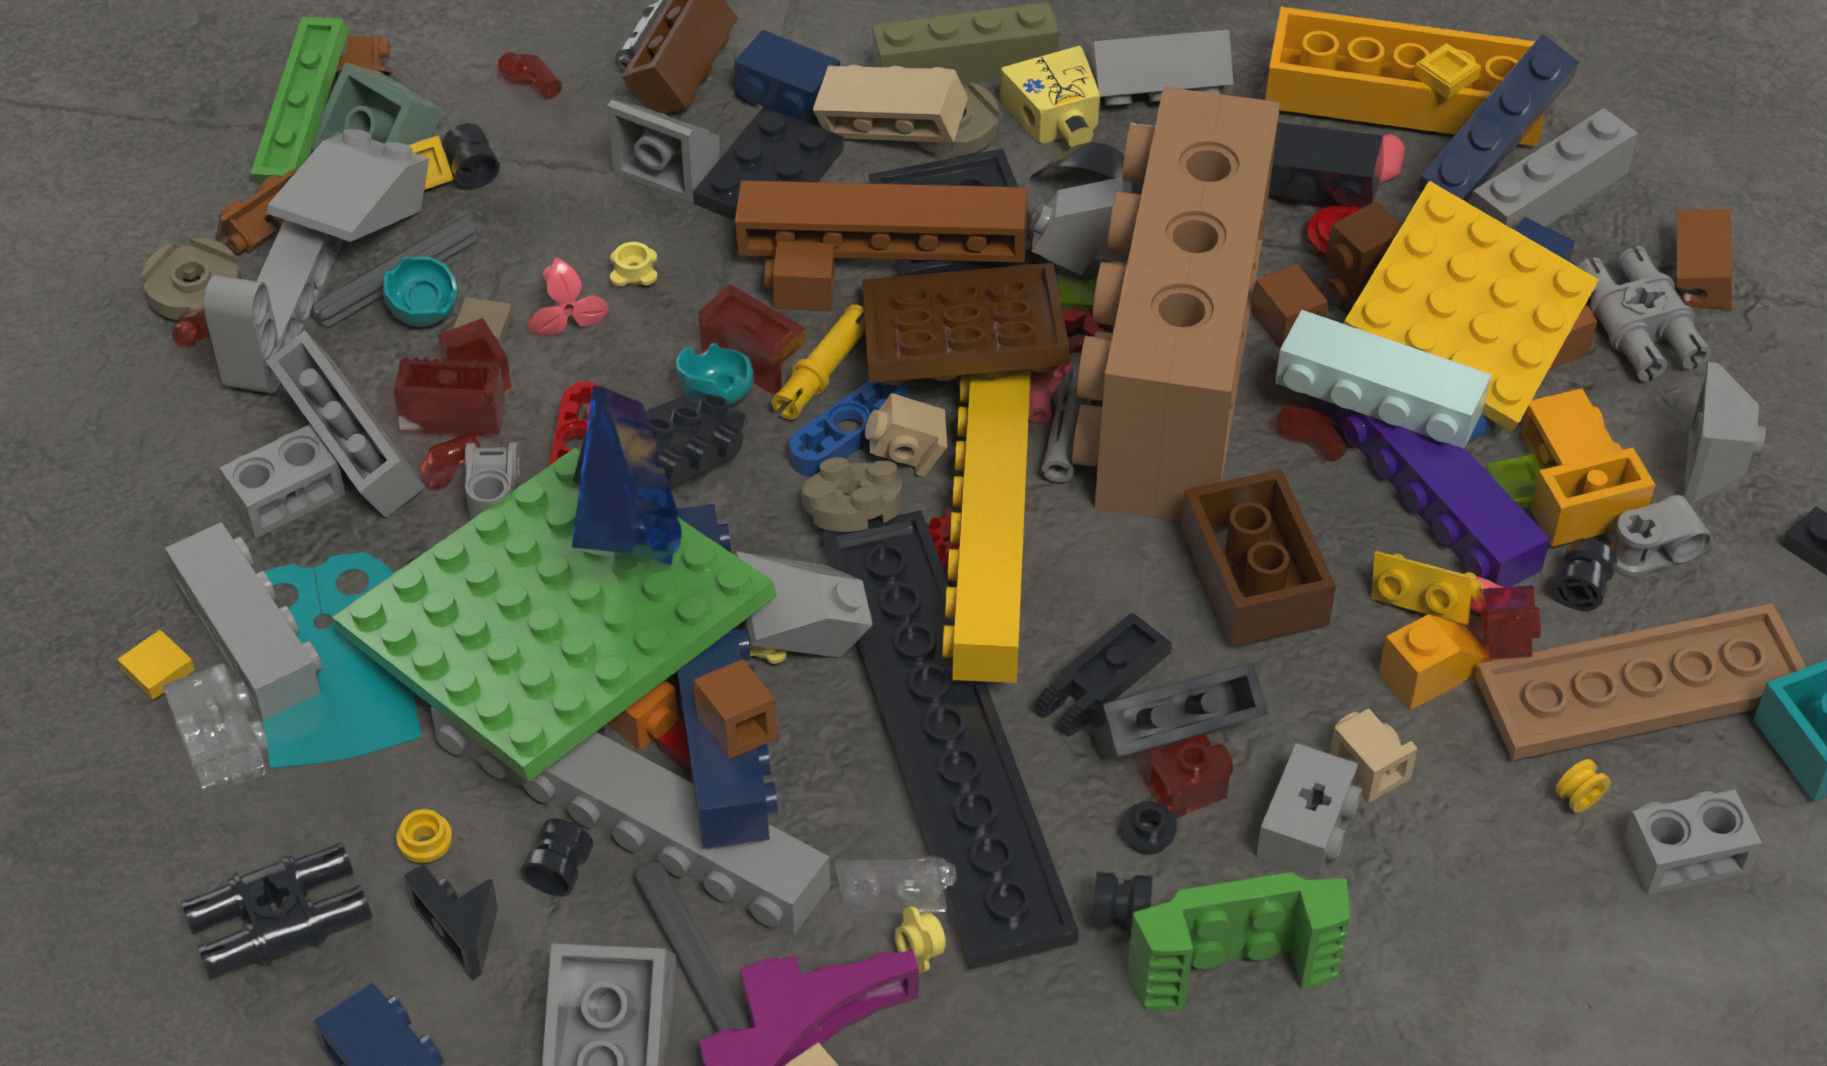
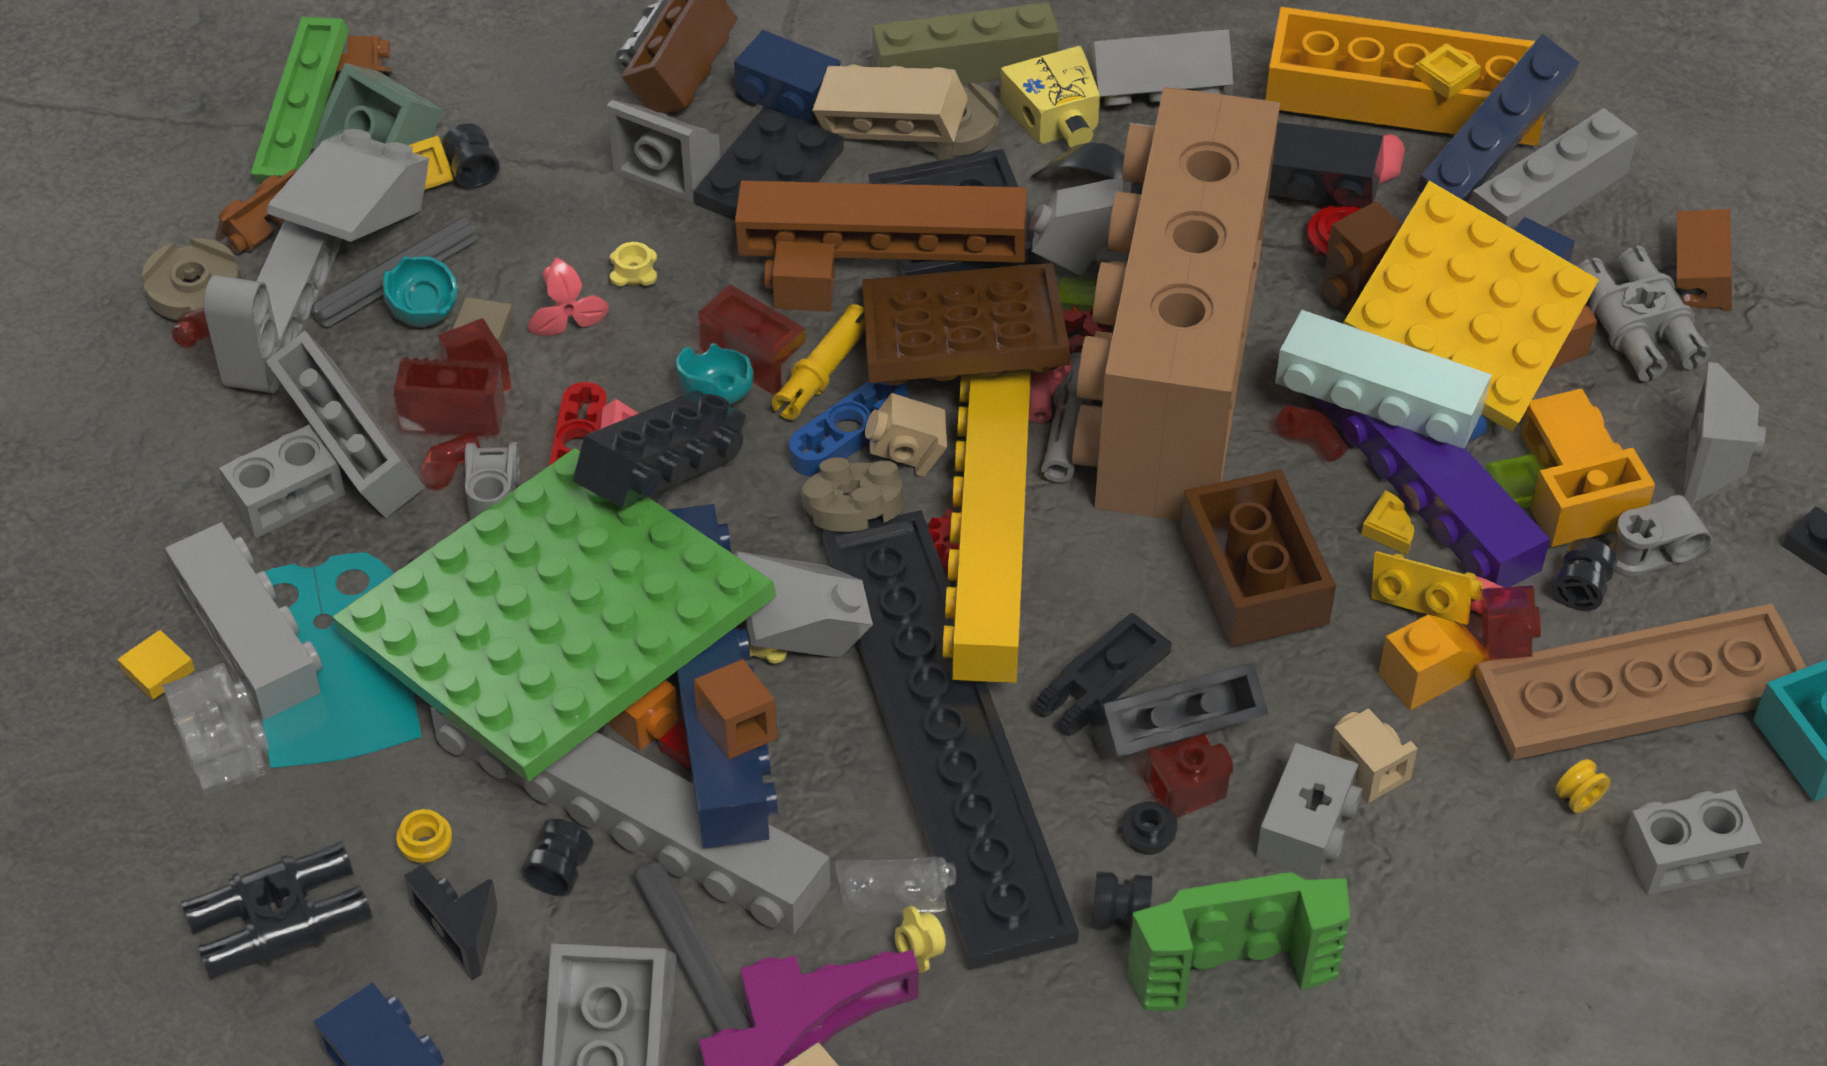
(529, 70): clear red arm -> none
(623, 489): clear blue slope -> none
(1281, 298): dark orange brick -> none
(1389, 524): none -> yellow tile

